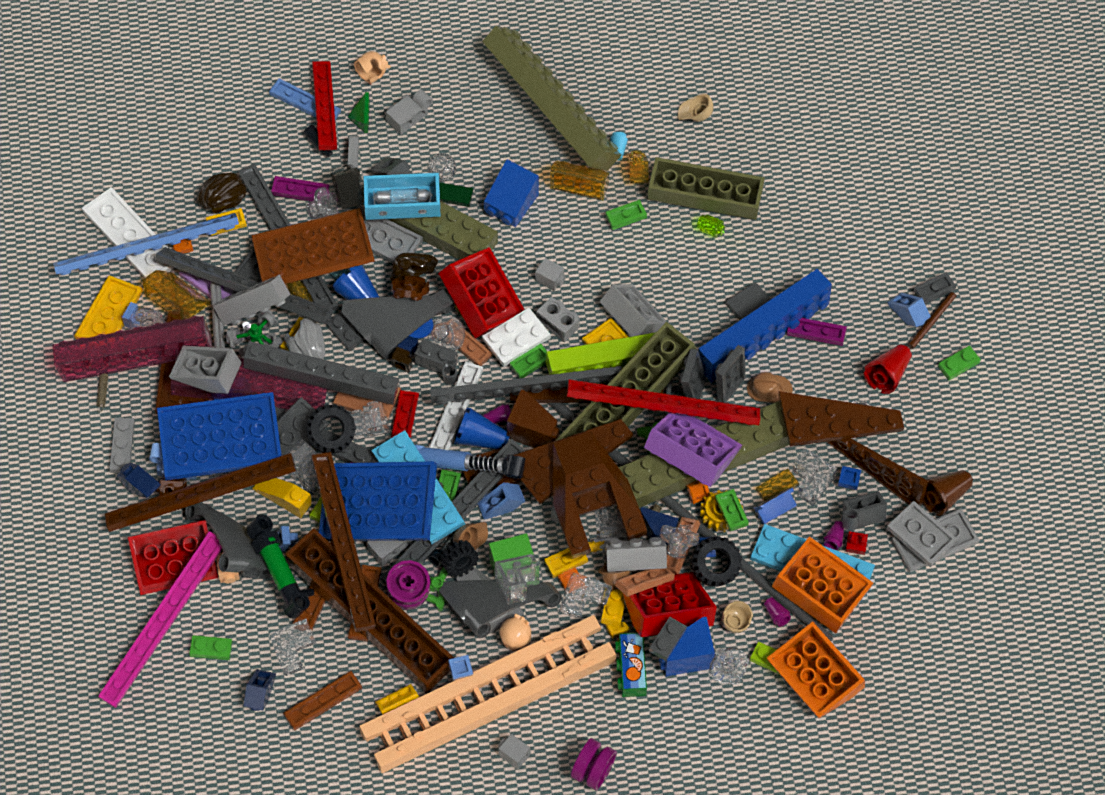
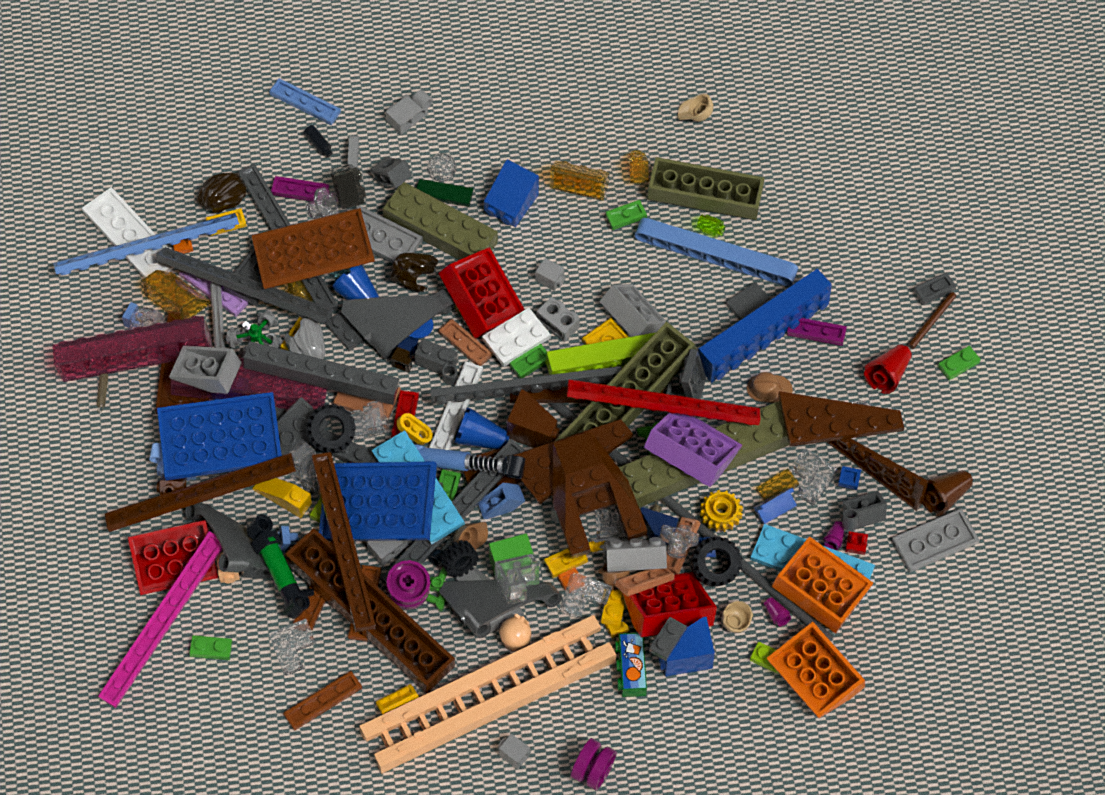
(108, 308): yellow tile -> none
(121, 443): light grey plate -> none
(137, 480): dark blue slope -> none
(252, 300): light grey brick -> none
(259, 690): dark blue slope -> none
(324, 105): red tile -> none
(360, 113): green slope -> none
(371, 66): light nougat helmet -> none
(402, 196): medium azure piece -> none
(412, 287): reddish brown plate -> none
(414, 428): none -> yellow plate
(447, 332): clear plate -> none
(460, 667): medium blue tile -> none
(499, 414): magenta cone -> none
(552, 98): olive brick -> none
(620, 140): medium azure cone -> none
(697, 491): orange tile -> none
(716, 252): none -> medium blue beam
(728, 665): clear plate -> none
(730, 374): dark grey plate -> none
(731, 510): bright green plate -> none
(910, 309): medium blue slope -> none
(922, 533): light grey plate -> none

